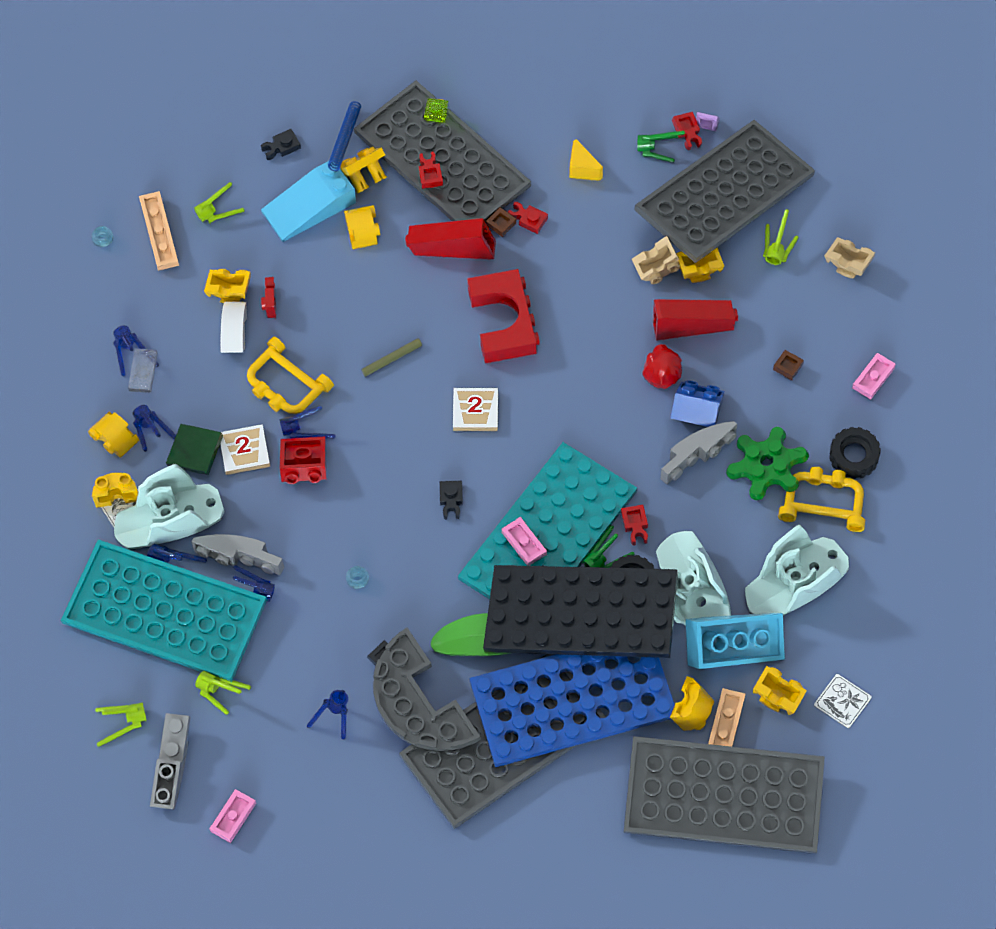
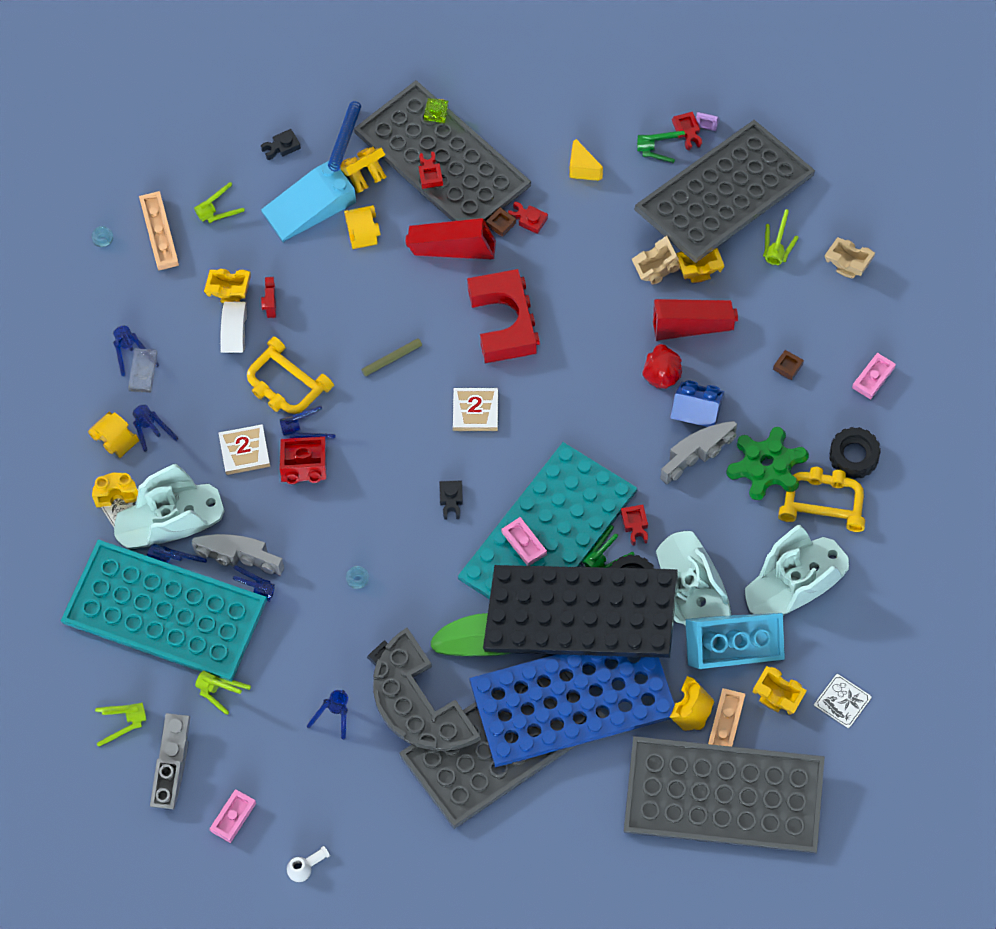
(194, 448): dark green tile -> none
(304, 872): none -> white bar

